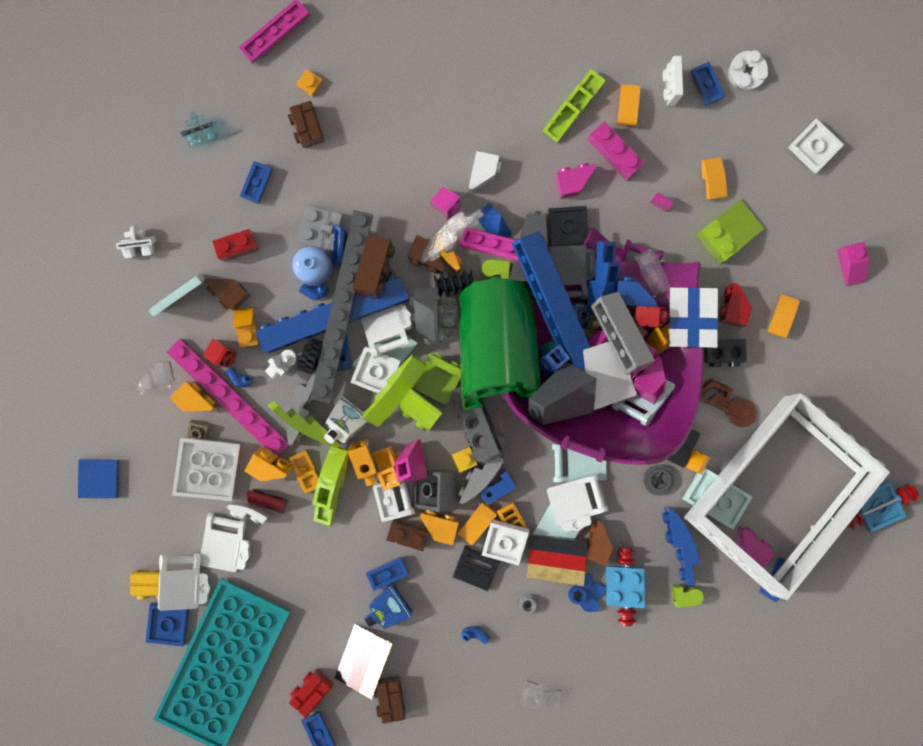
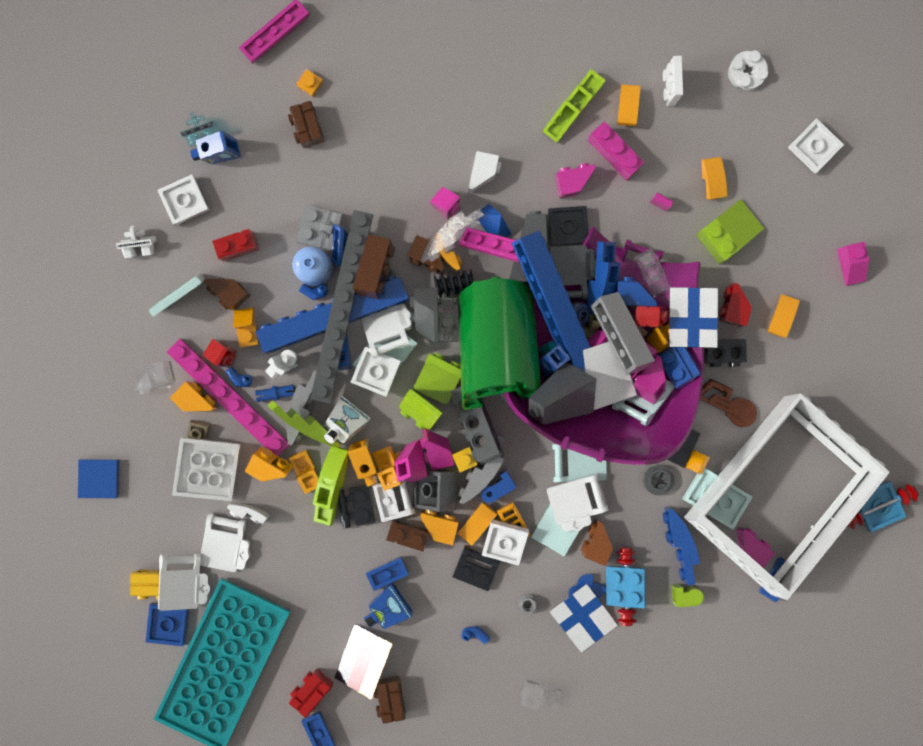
(183, 200): none -> white plate
(216, 148): none -> blue torso
(256, 182): blue plate -> none
(266, 500): dark red slope -> none
(275, 393): none -> blue pin
(310, 356): black tyre -> none
(362, 506): none -> black plate
(394, 392): lime slope -> none
(438, 450): none -> dark pink slope
(496, 268): lime leg -> none
(556, 560): sticker -> none
(583, 618): none -> white sticker
(679, 366): none -> blue plate
(707, 83): blue plate -> none

